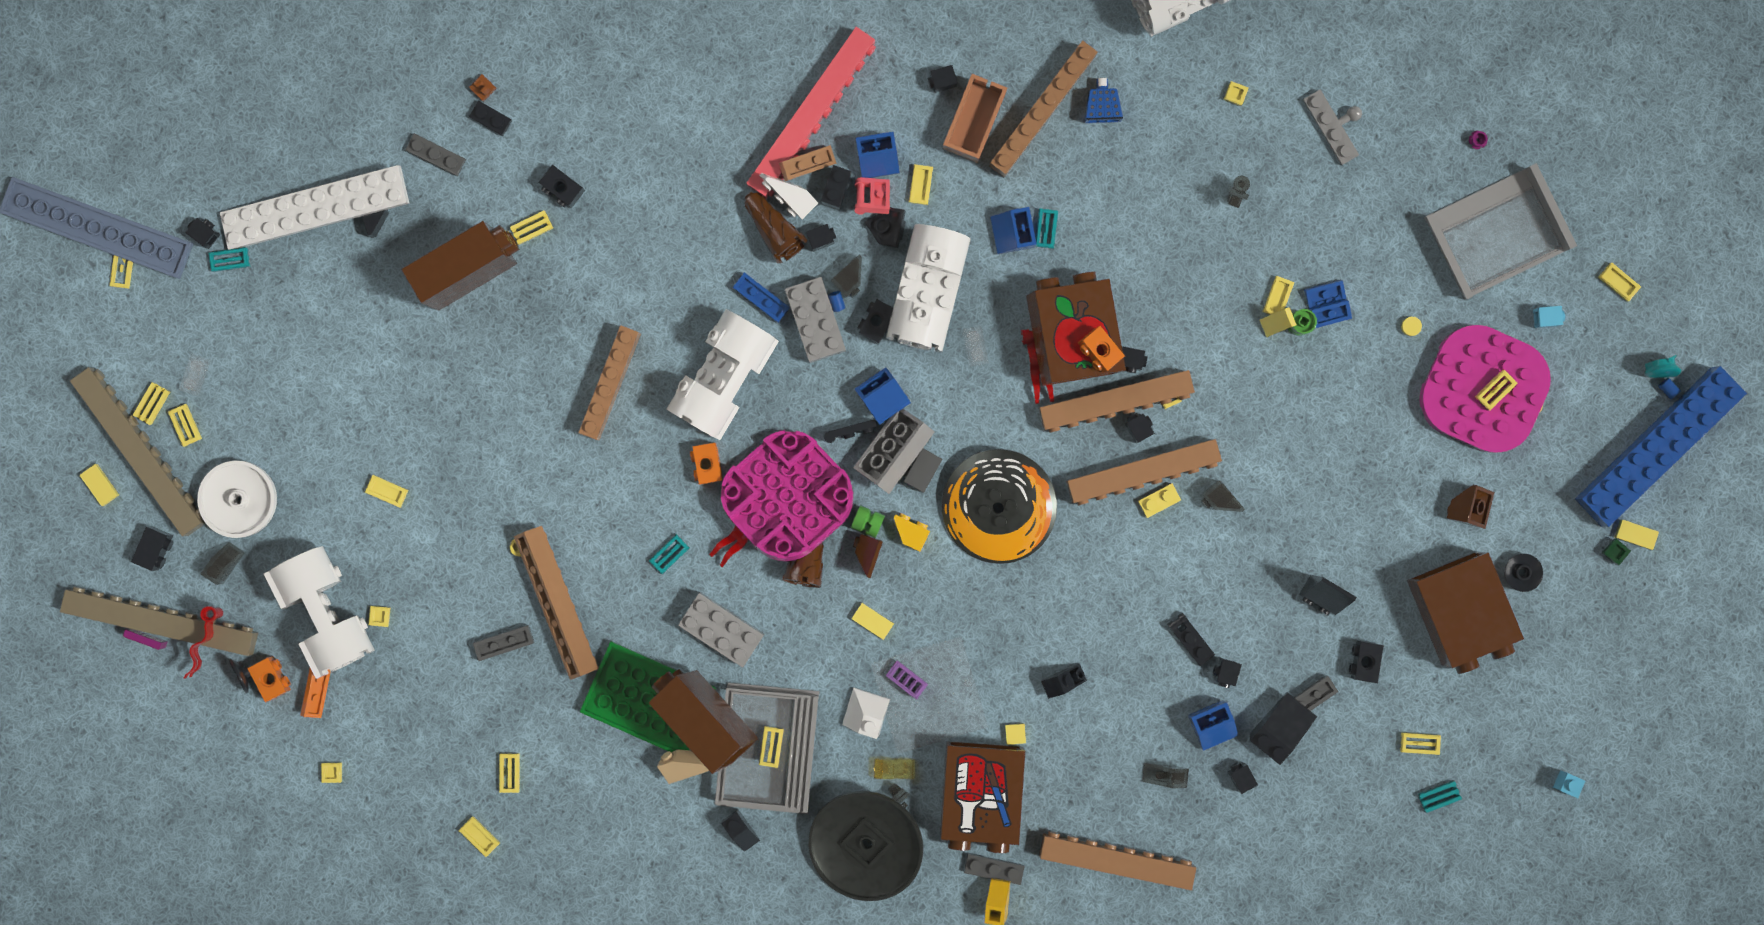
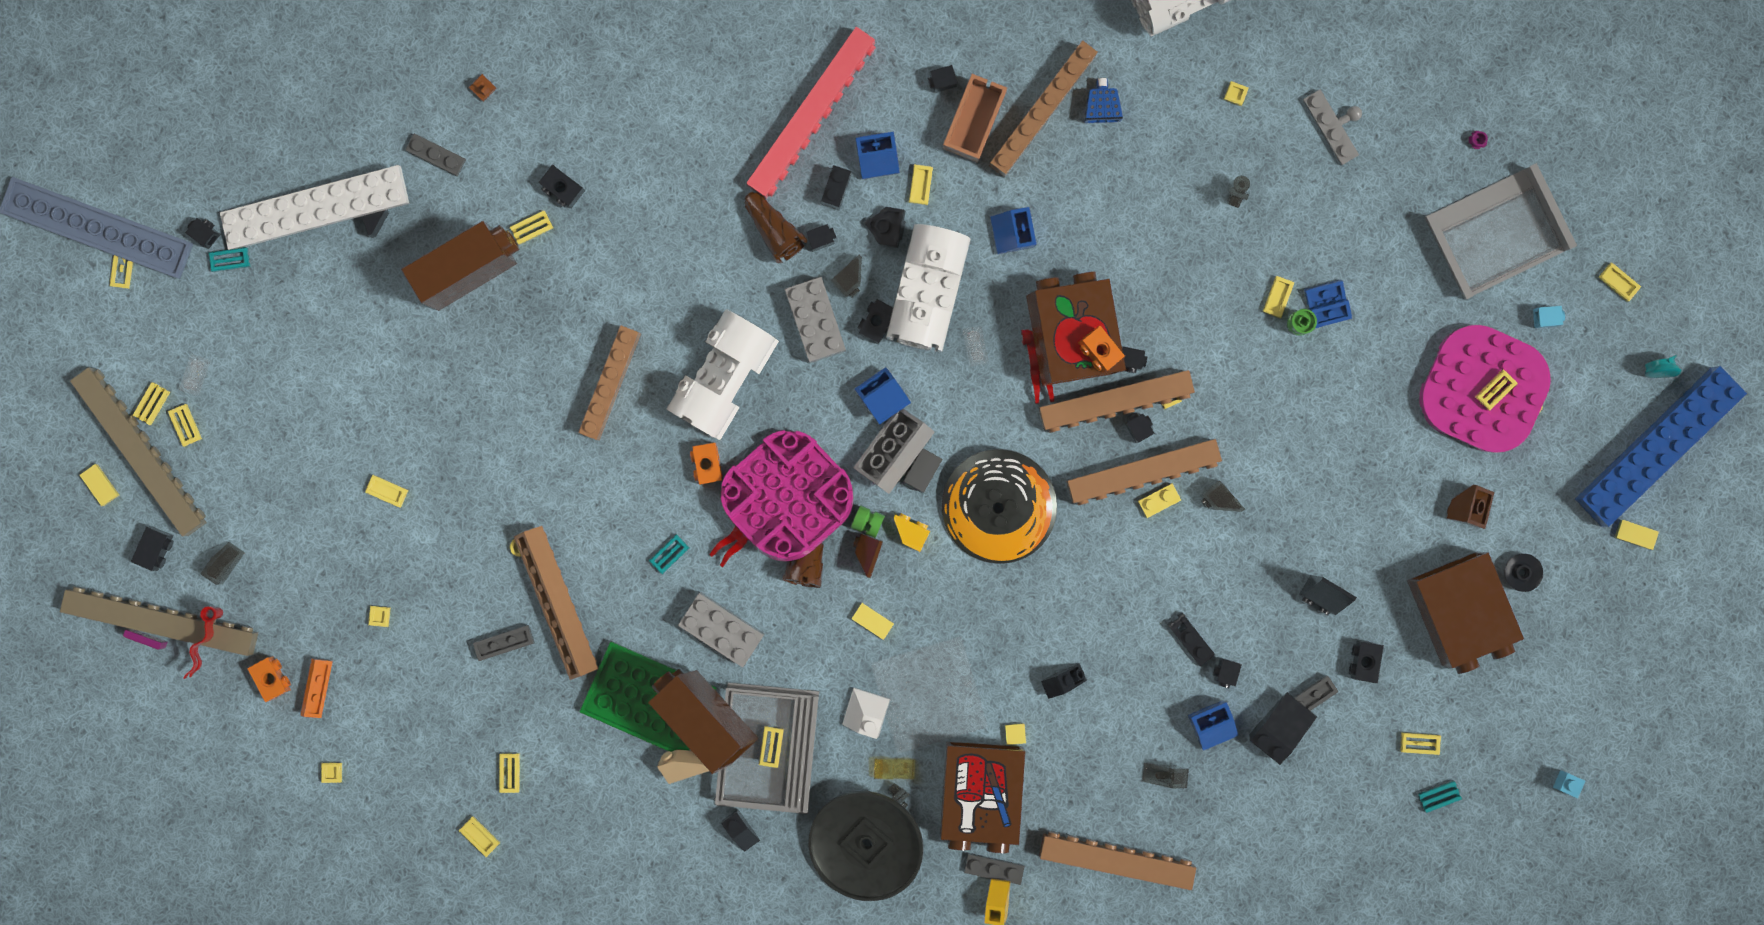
(220, 503): white dish -> none
(241, 673): black dish -> none
(303, 581): white cylinder -> none
(490, 118): black plate -> none
(761, 297): blue plate -> none
(794, 196): white slope -> none
(807, 163): medium nougat plate -> none
(836, 301): blue hinge -> none
(849, 431): black plate -> none
(878, 195): coral plate -> none
(919, 690): medium lavender slope -> none
(1048, 212): teal tile -> none
(1242, 777): black brick -> none
(1277, 322): light yellow tile -> none
(1411, 326): light yellow tile -> none
(1616, 551): dark green plate -> none
(1669, 388): blue hinge -> none

